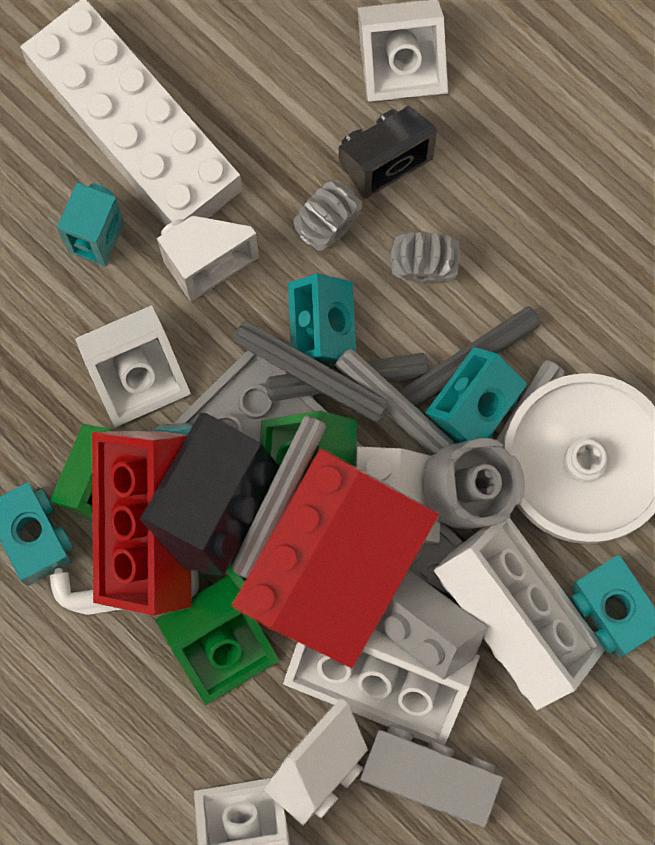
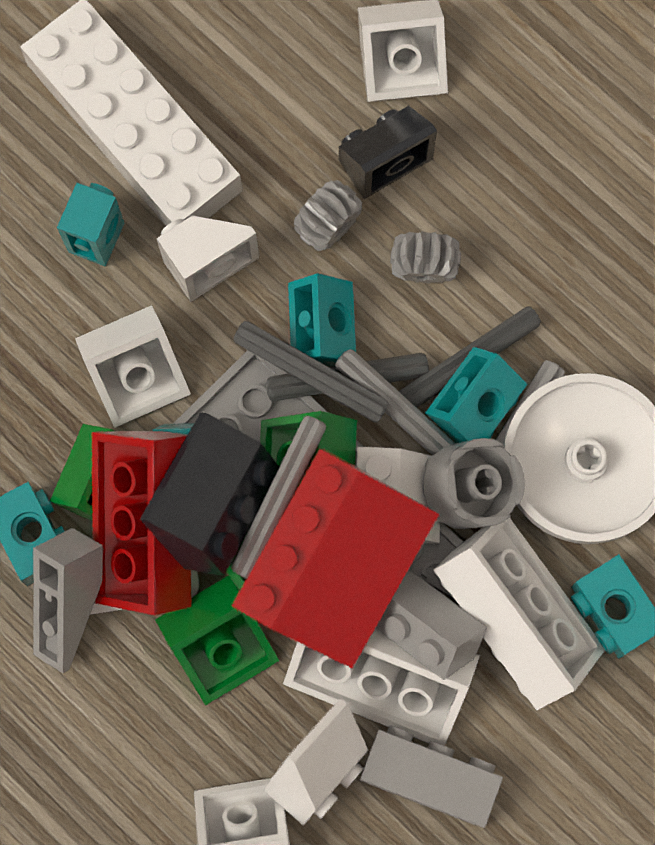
(64, 591): none -> light grey slope

